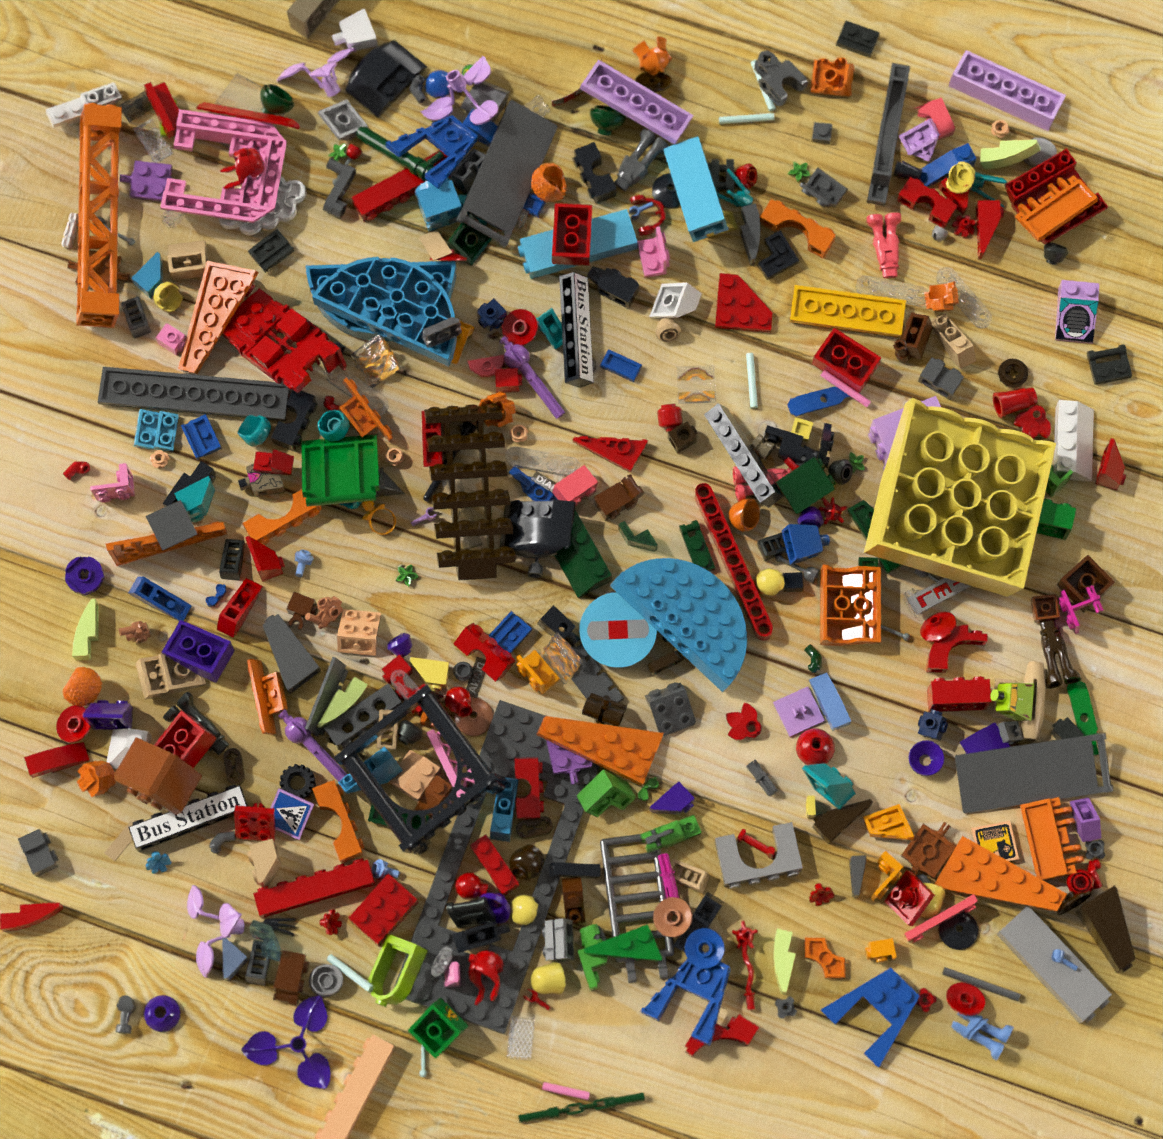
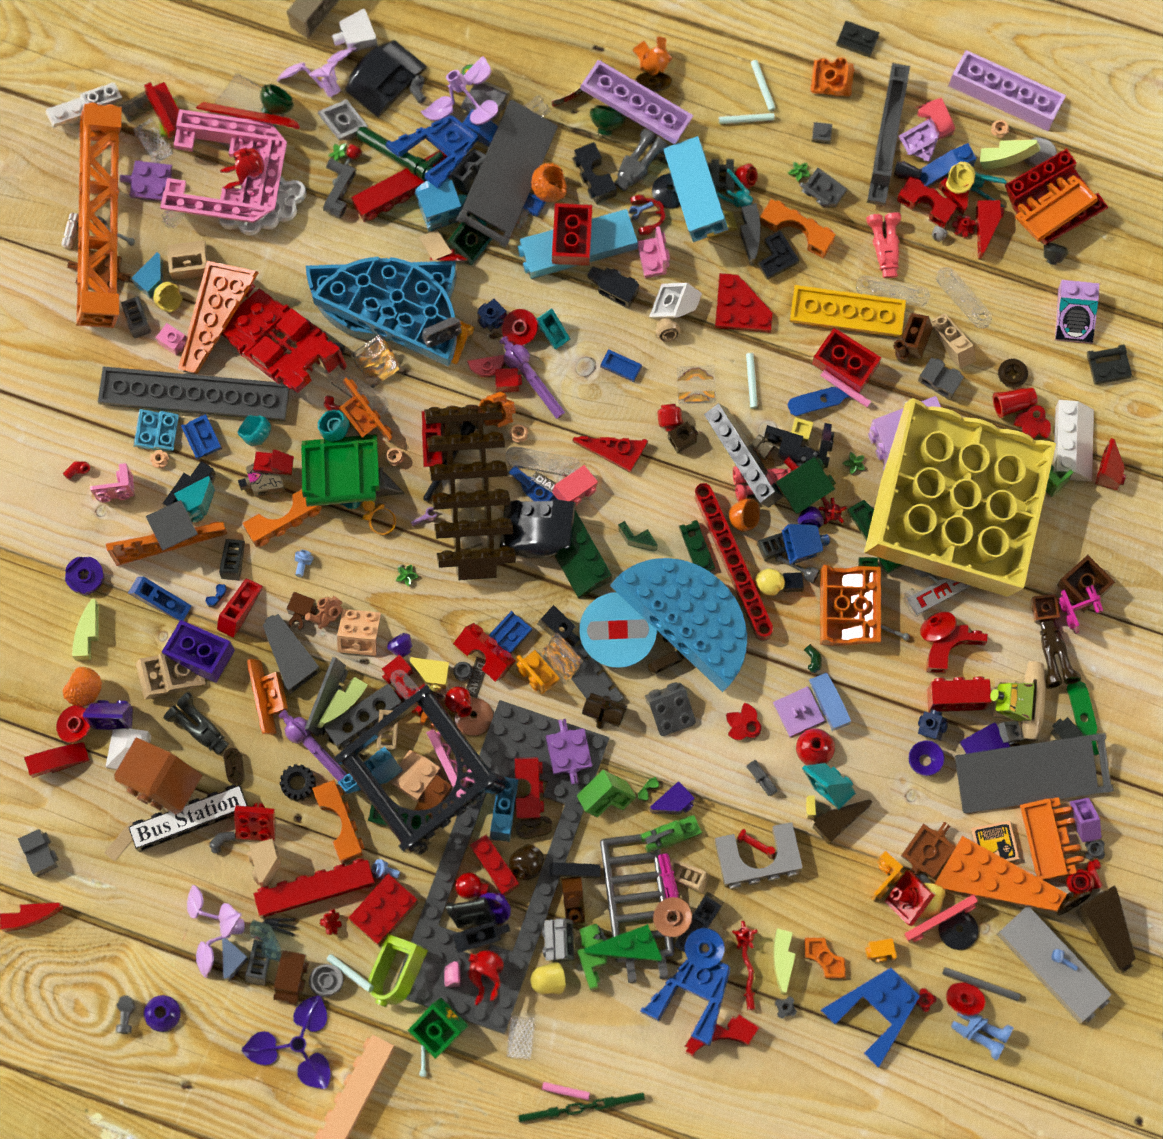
(96, 777): orange hair -> none
(137, 632): nougat piece -> none
(157, 862): dark azure plant -> none
(186, 739): red brick -> none
(265, 559): red slope -> none
(271, 250): pearl dark grey plate -> none
(290, 434): black arch -> none
(291, 813): piece -> none
(408, 732): pearl dark grey cone -> none
(437, 84): blue hair -> none
(442, 961): light grey gear -> none
(523, 910): light yellow hair -> none
(534, 998): red hand -> none
(535, 569): dark grey hinge -> none
(576, 330): brick -> none
(615, 748): orange wing -> none
(618, 498): reddish brown hinge -> none
(776, 74): dark grey piece -> none
(821, 894): red plant -> none
(841, 471): pearl dark grey cone -> none
(857, 868): dark grey slope -> none
(889, 824): light orange wing -> none
(941, 297): orange hair -> none
(1056, 519): green brick -> none

